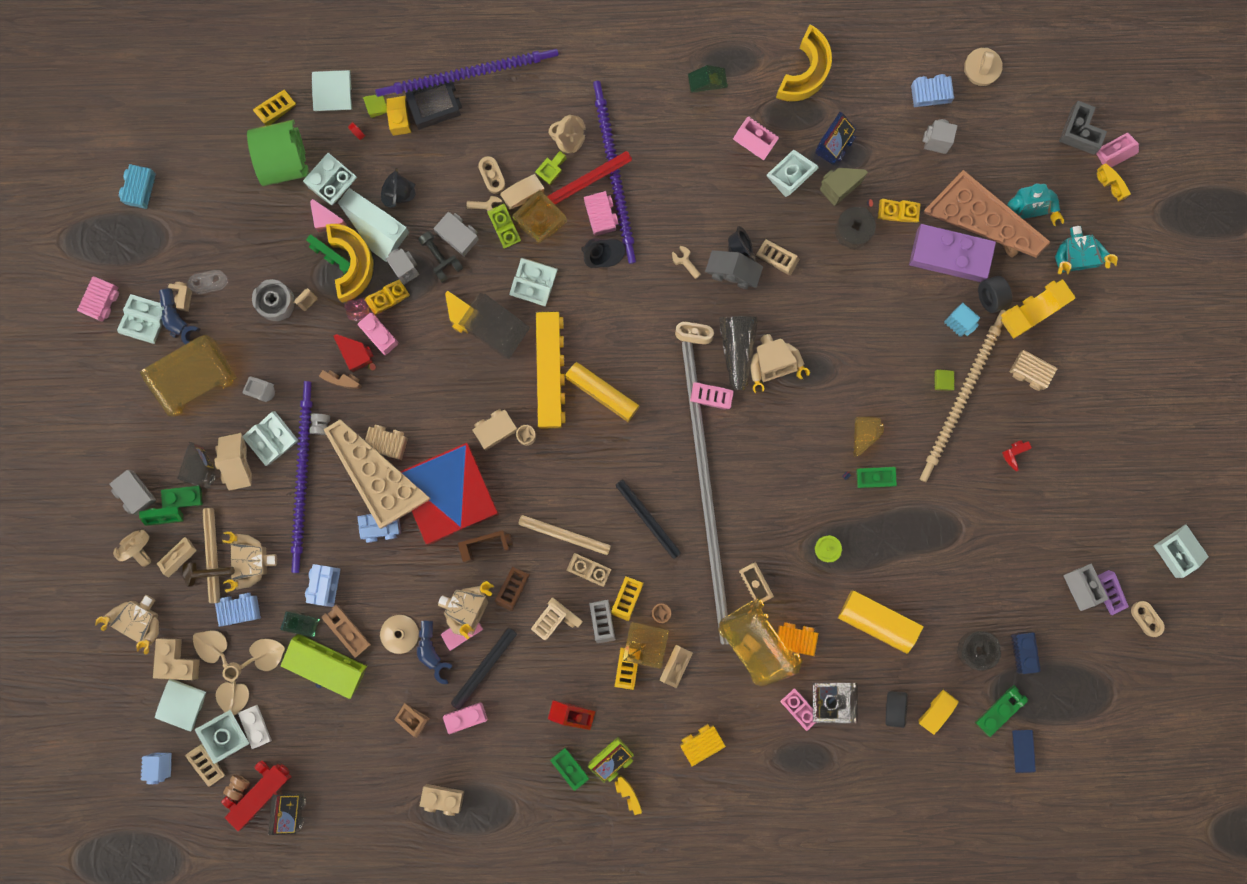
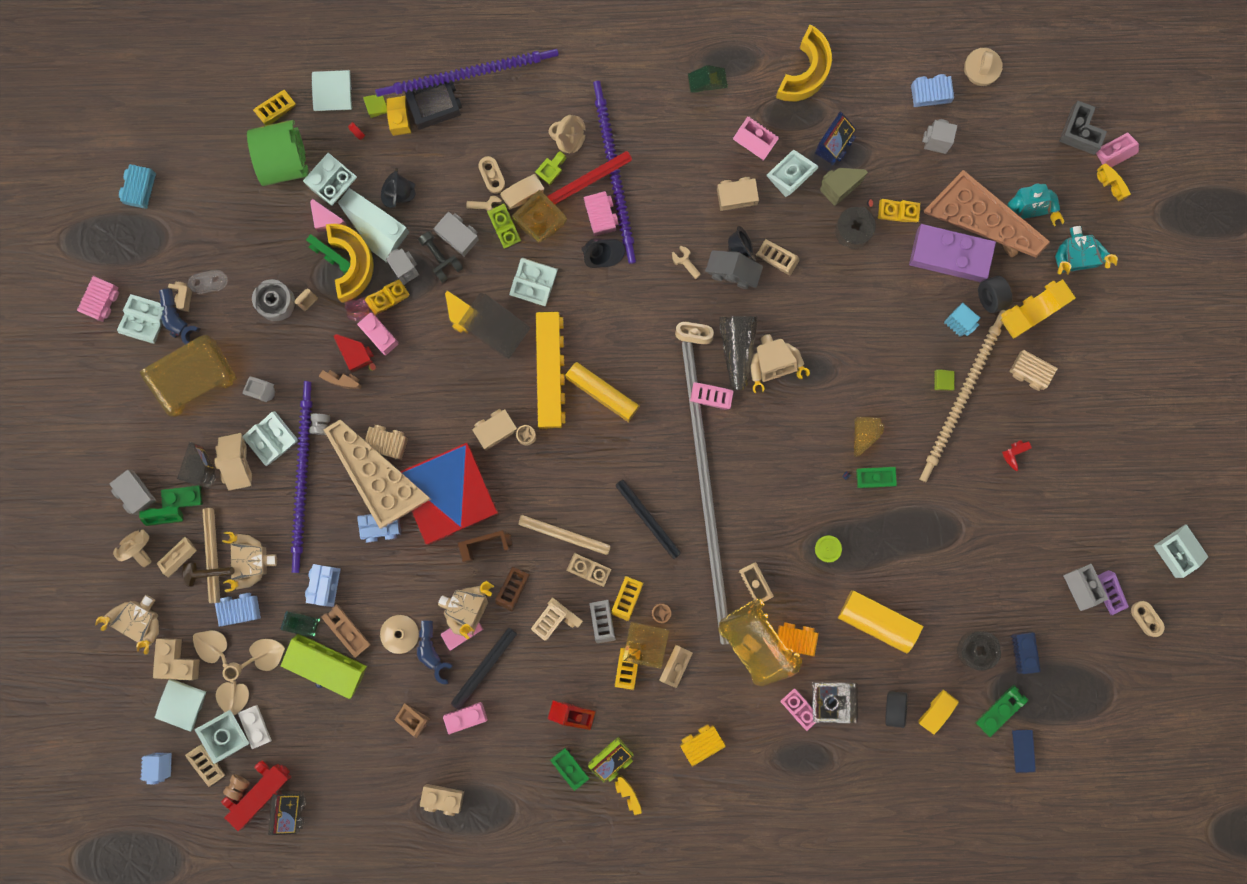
(737, 194): none -> tan brick

